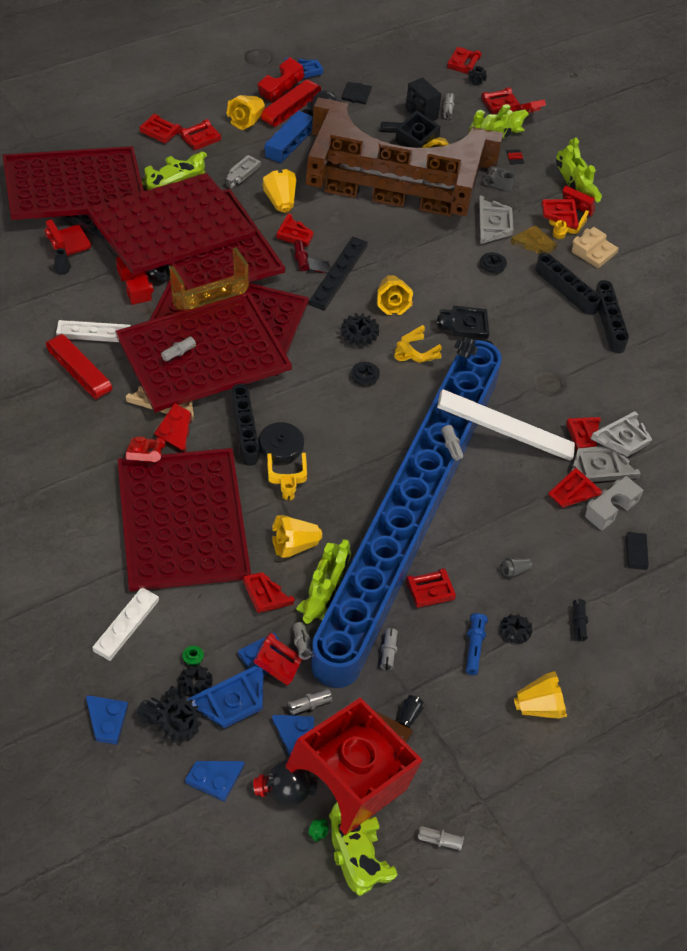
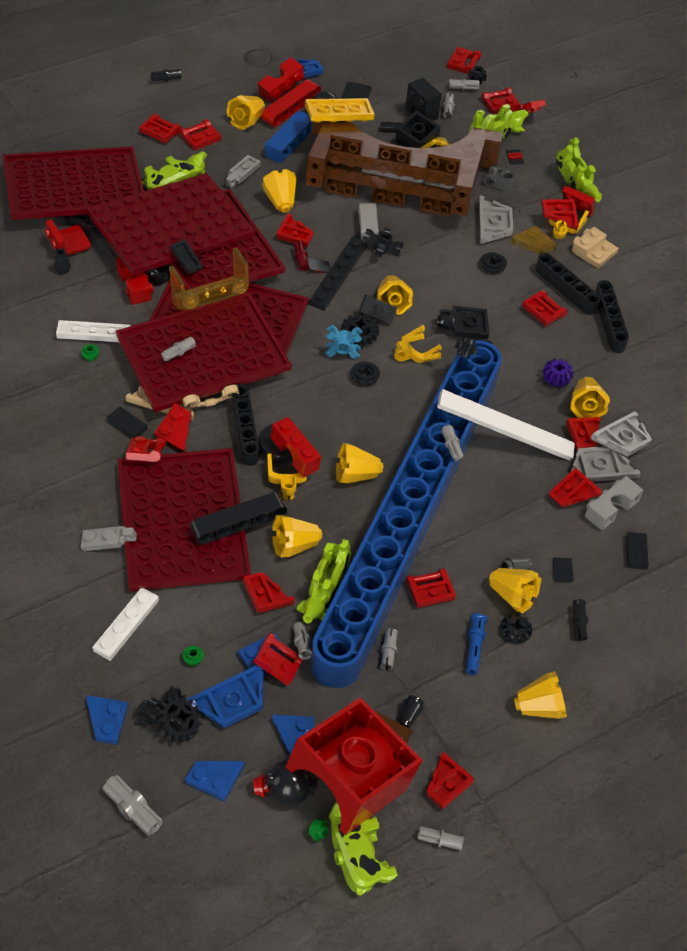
(78, 366): red beam -> none
(90, 352): none -> green plate
(106, 538): none -> light grey hinge
(127, 422): none -> black tile
(132, 805): none -> light grey piece
(166, 75): none -> black axle
(186, 257): none -> black plate
(186, 684): black gear -> none
(194, 400): none -> tan piece
(238, 518): none -> black beam
(305, 456): none -> red arch
(310, 702): light grey pin -> none
(339, 109): none -> yellow plate
(343, 342): none -> dark azure pin
(356, 465): none -> yellow cone
(368, 218): none -> light grey beam
(378, 309): none -> black plate
(382, 242): none -> black pin
(448, 781): none -> red wing
(464, 84): none -> light grey axle
(516, 587): none -> yellow cone
(544, 308): none -> red plate
(558, 372): none -> dark purple gear
(563, 569): none -> black piece
(589, 399): none -> yellow cone

